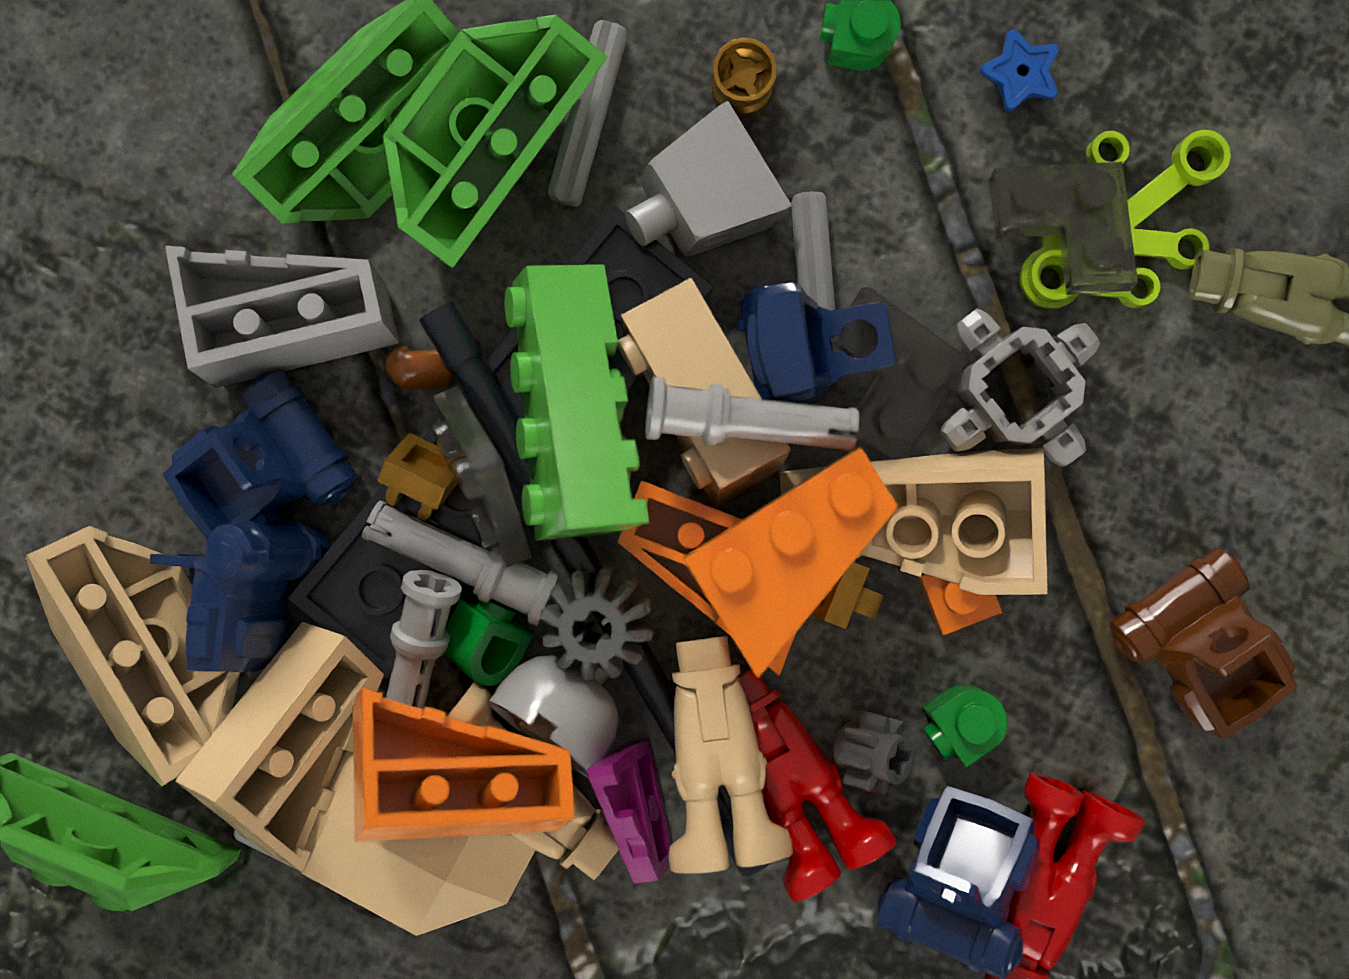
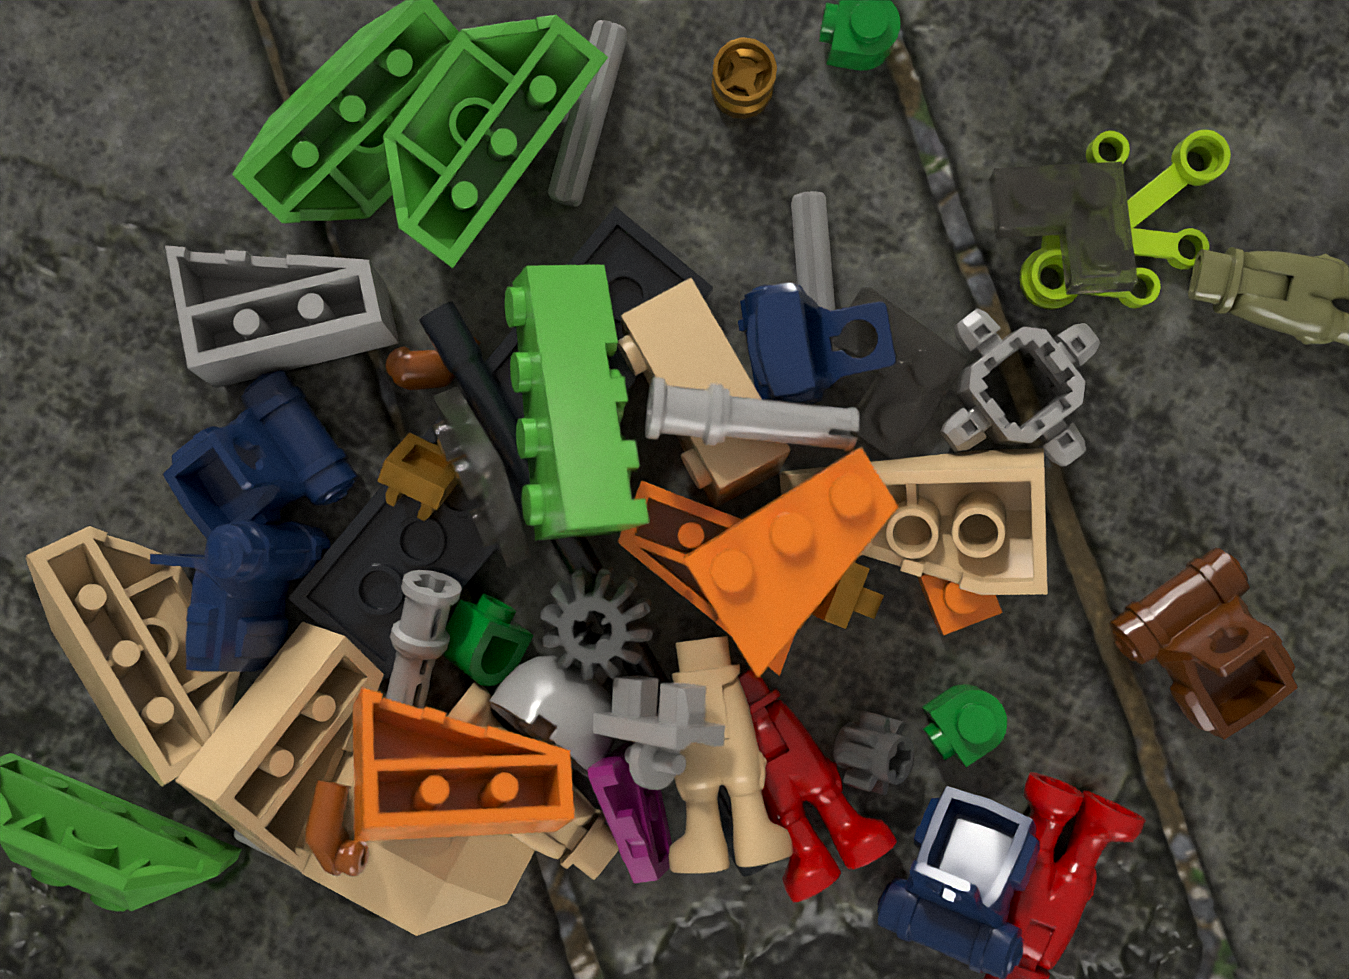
(328, 836): none -> dark orange arm
(514, 586): light grey pin -> none
(657, 736): none -> light grey hips
(708, 188): light grey torso -> none
(1019, 88): blue plate -> none

